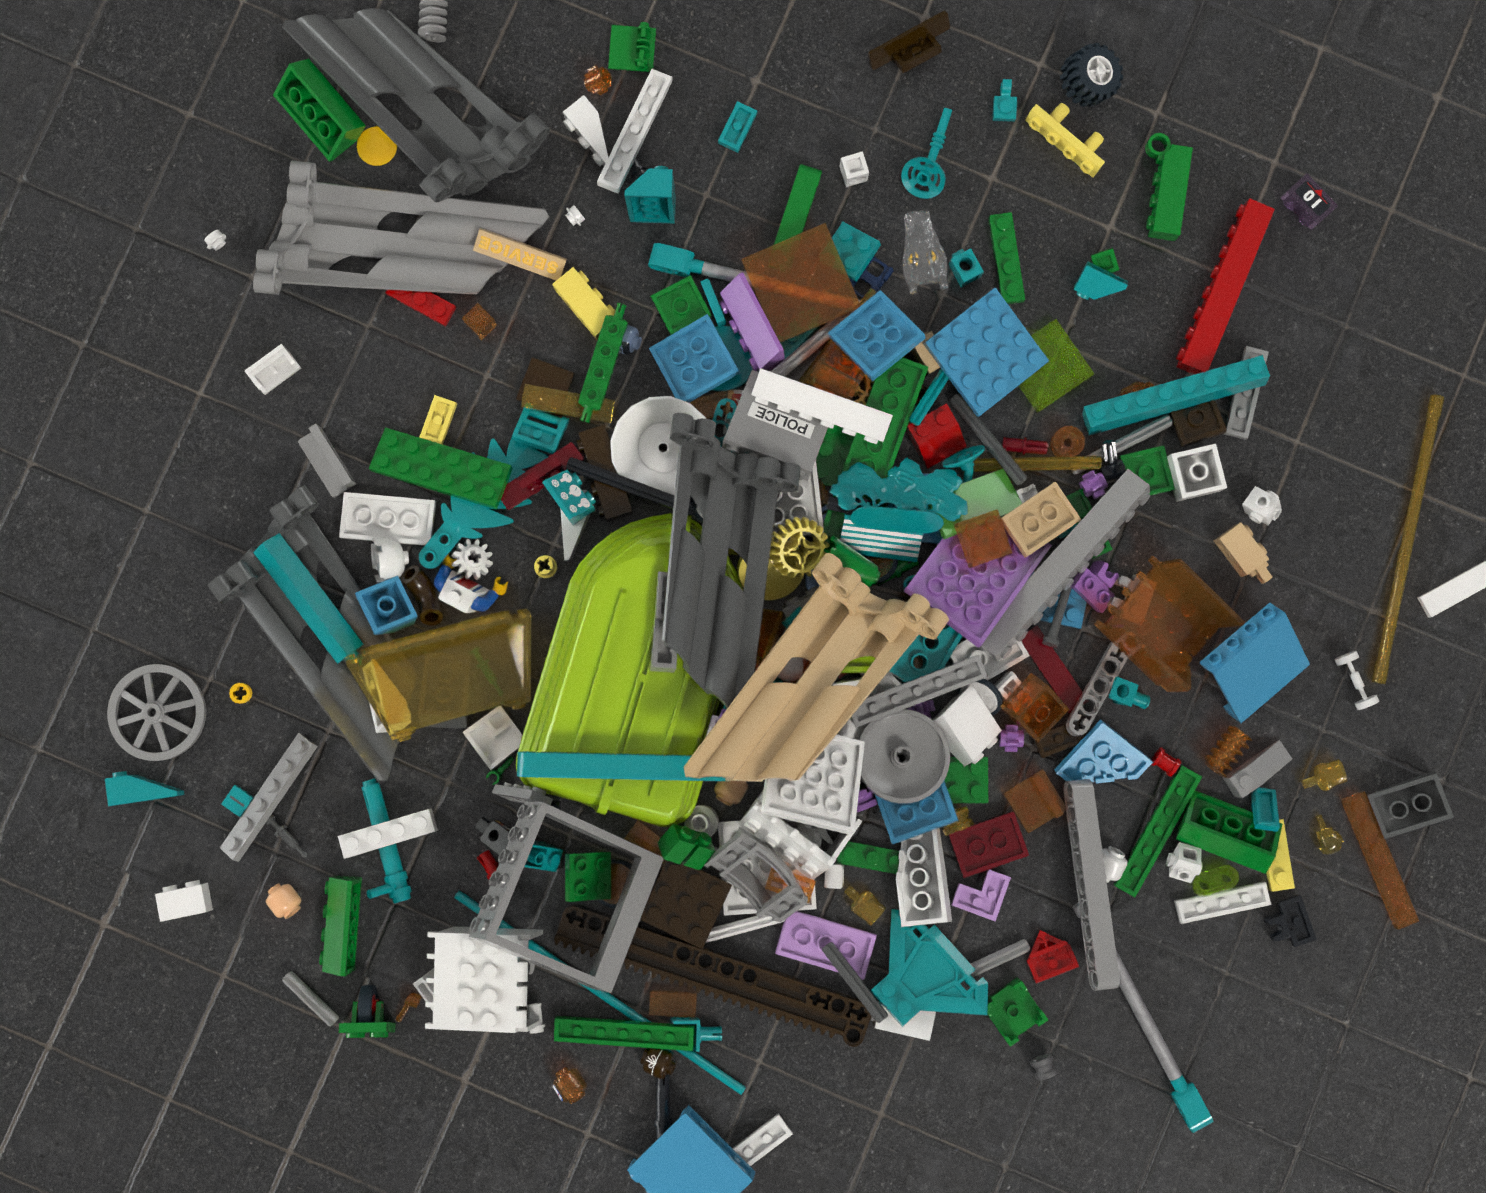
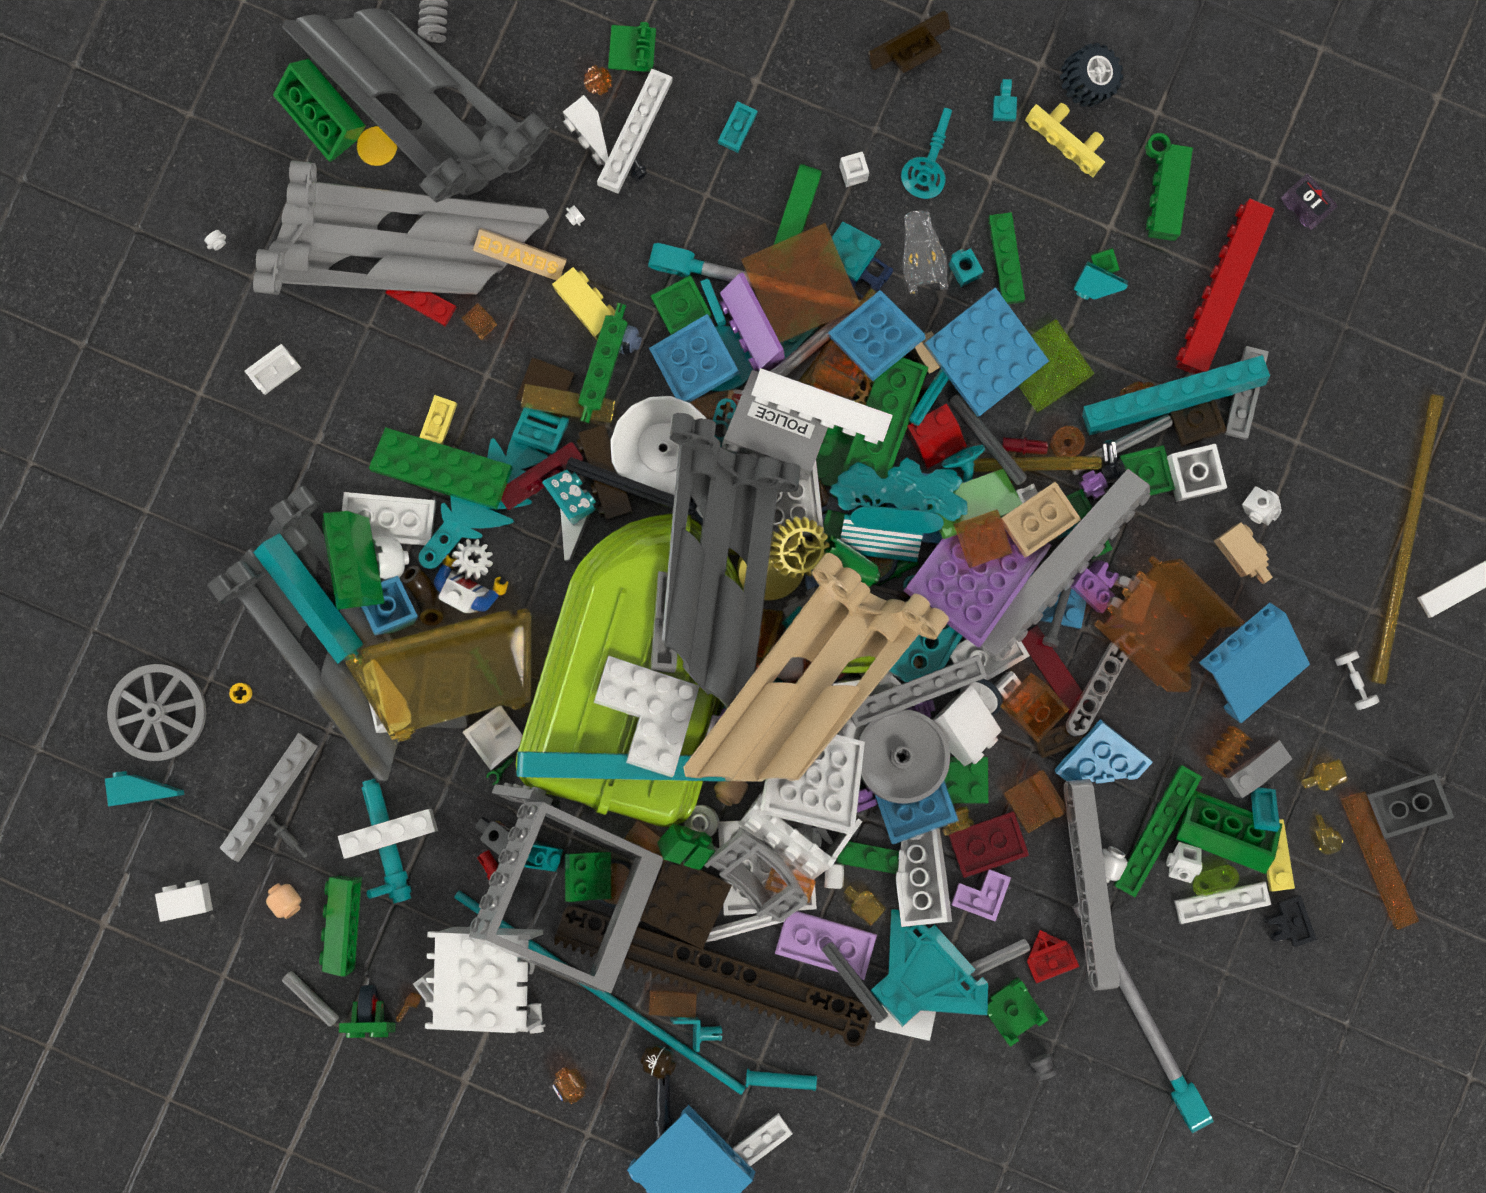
(237, 800): teal tile -> none
(326, 461): light grey panel -> none
(352, 560): none -> green slope
(545, 573): light yellow bush -> none
(624, 1033): green plate -> none
(652, 197): teal slope -> none
(662, 708): none -> white plate
(781, 1080): none -> teal pin
(1011, 738): medium lavender gear -> none
(1125, 693): teal bracket -> none
(1165, 761): red bush -> none

